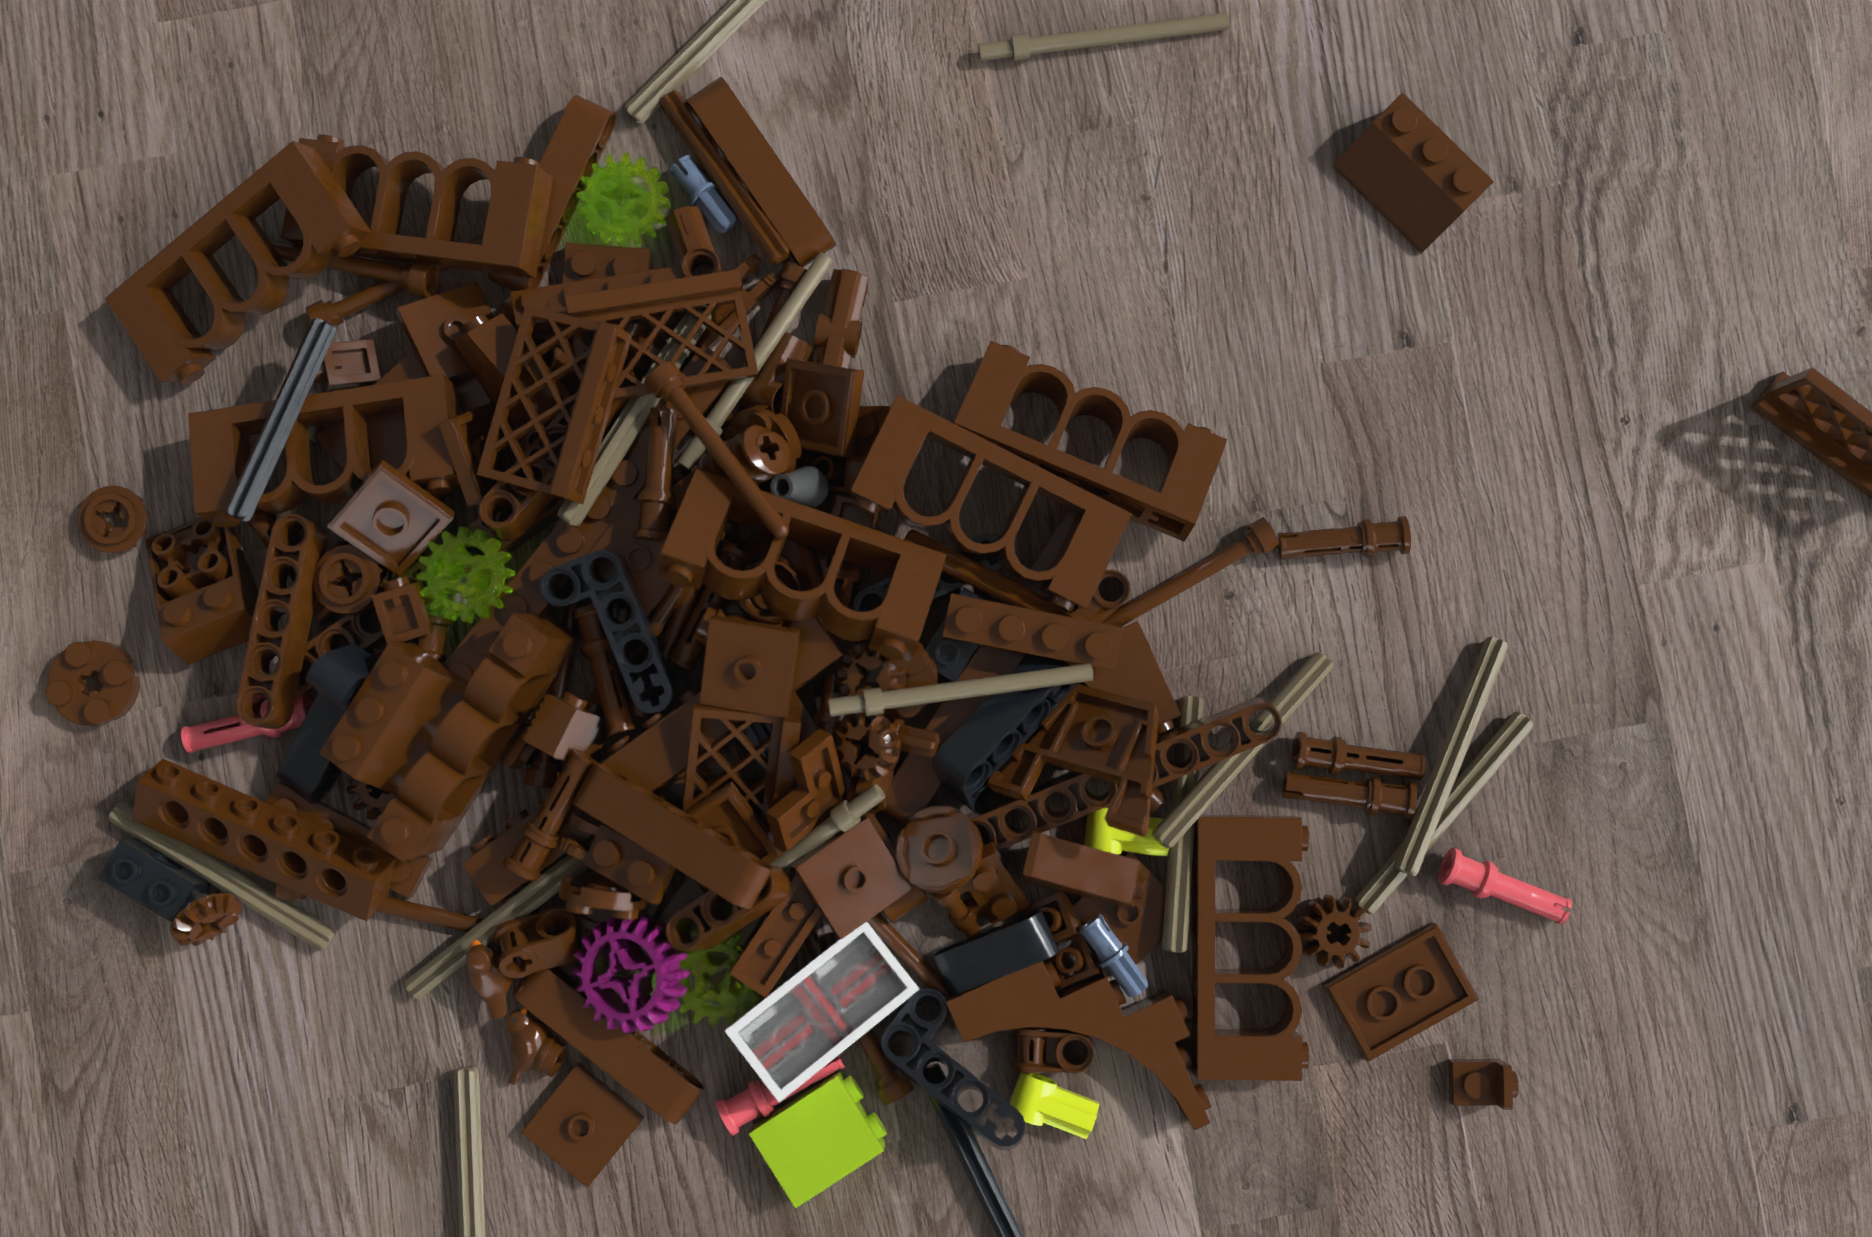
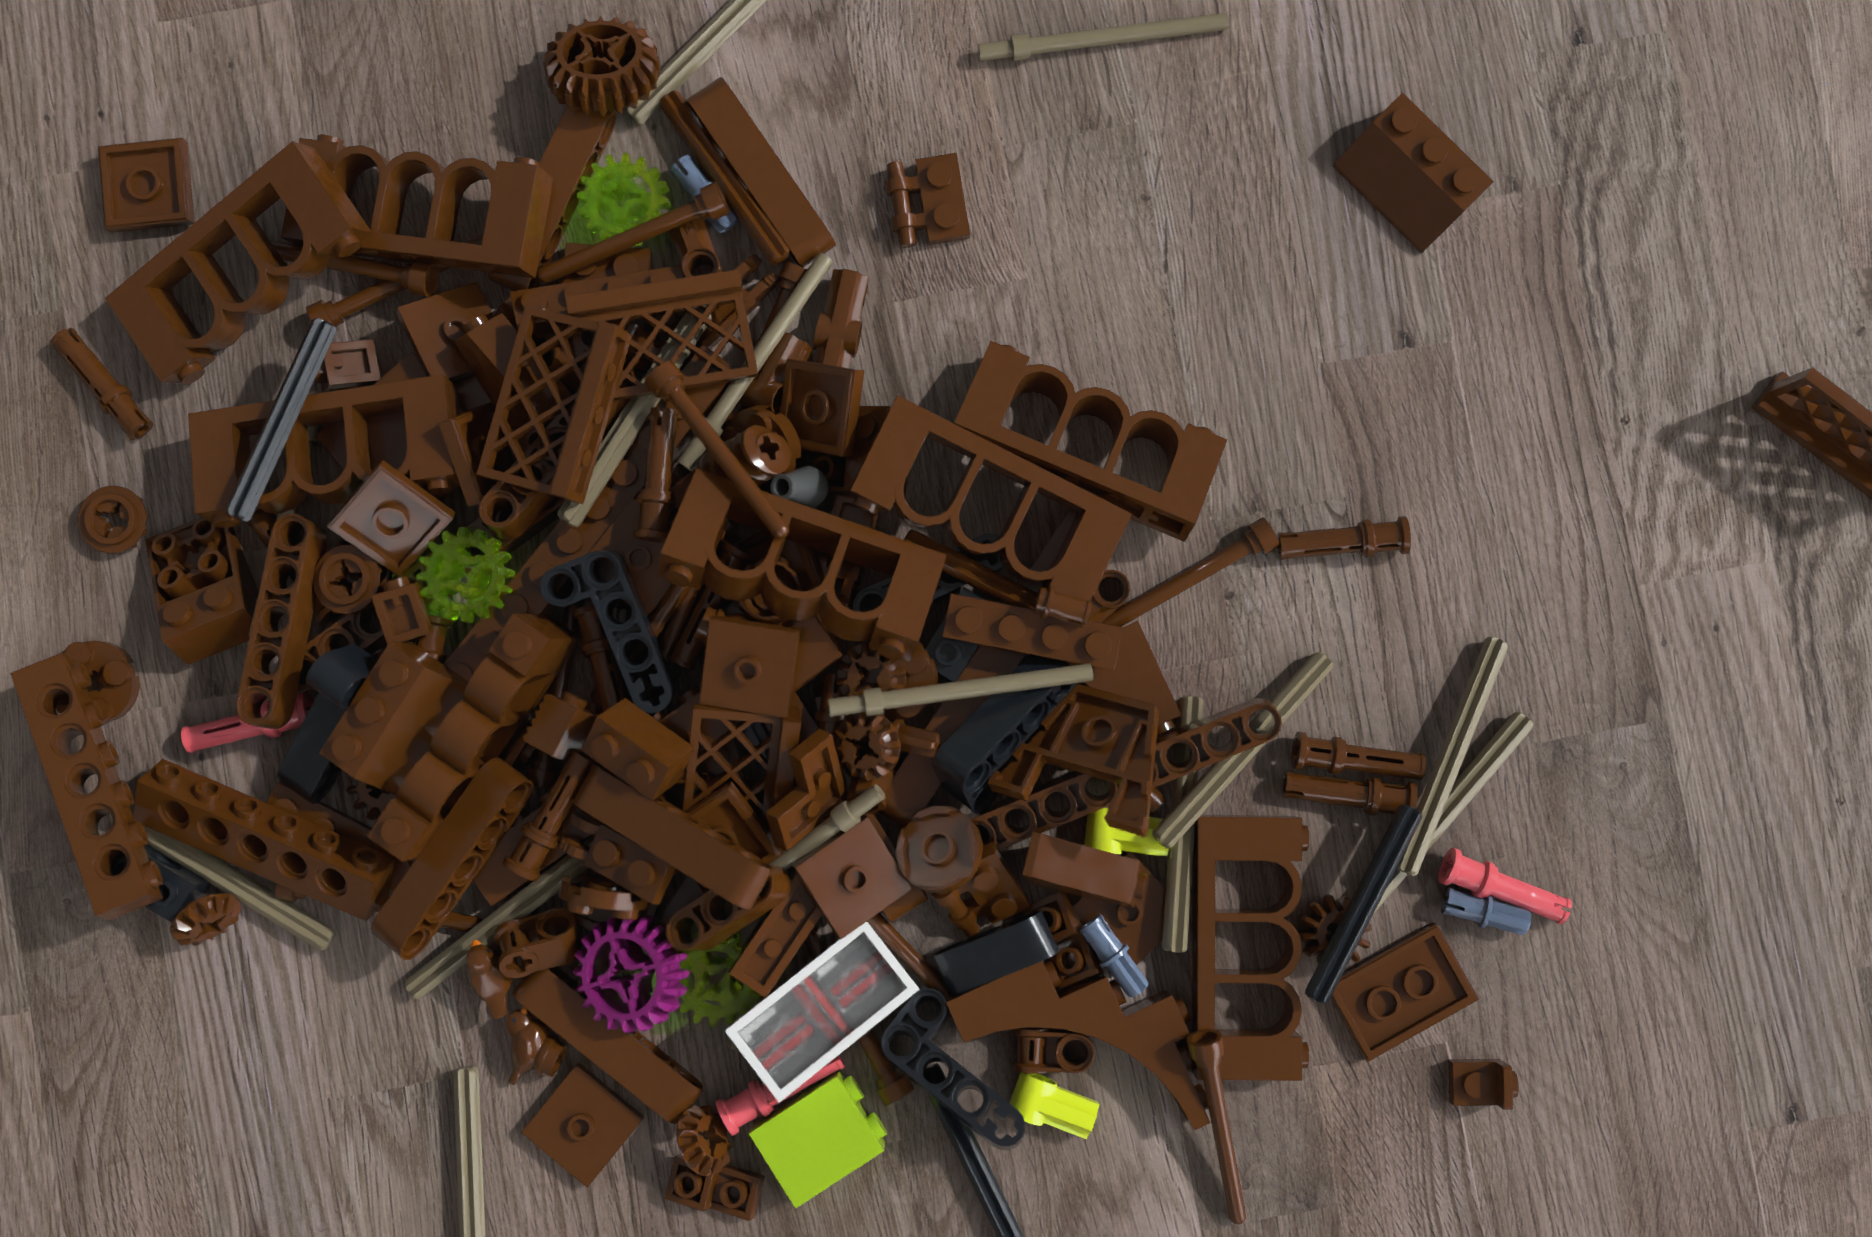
(39, 691): none -> reddish brown brick
(111, 396): none -> reddish brown pin
(146, 185): none -> reddish brown plate
(452, 858): none -> reddish brown beam
(601, 66): none -> reddish brown gear
(638, 749): none -> reddish brown brick
(695, 1149): none -> reddish brown gear
(707, 204): none -> reddish brown piece
(729, 1191): none -> reddish brown slope
(941, 197): none -> reddish brown plate
(1062, 607): none -> reddish brown pin
(1207, 1050): none -> reddish brown piece
(1363, 904): none -> black axle
(1486, 911): none -> sand blue axle

